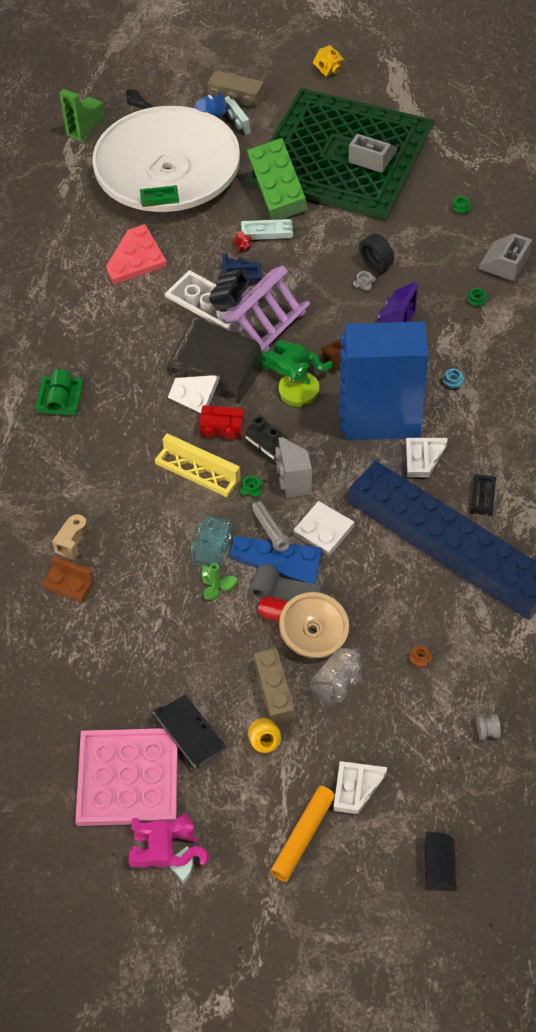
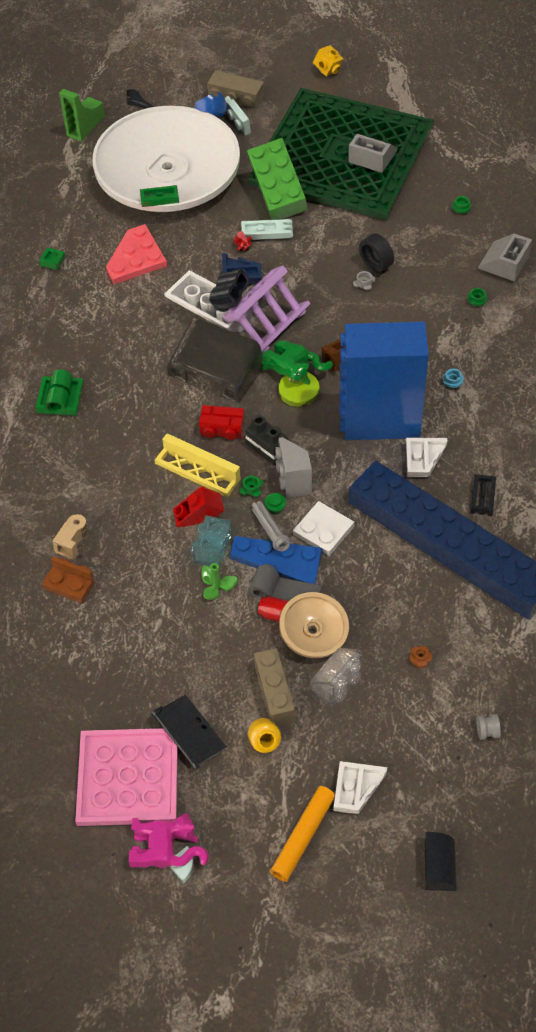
(52, 258): none -> green plate
(194, 391): white wing -> none
(197, 506): none -> red slope
(275, 503): none -> green plate
(401, 305): dark purple slope -> none

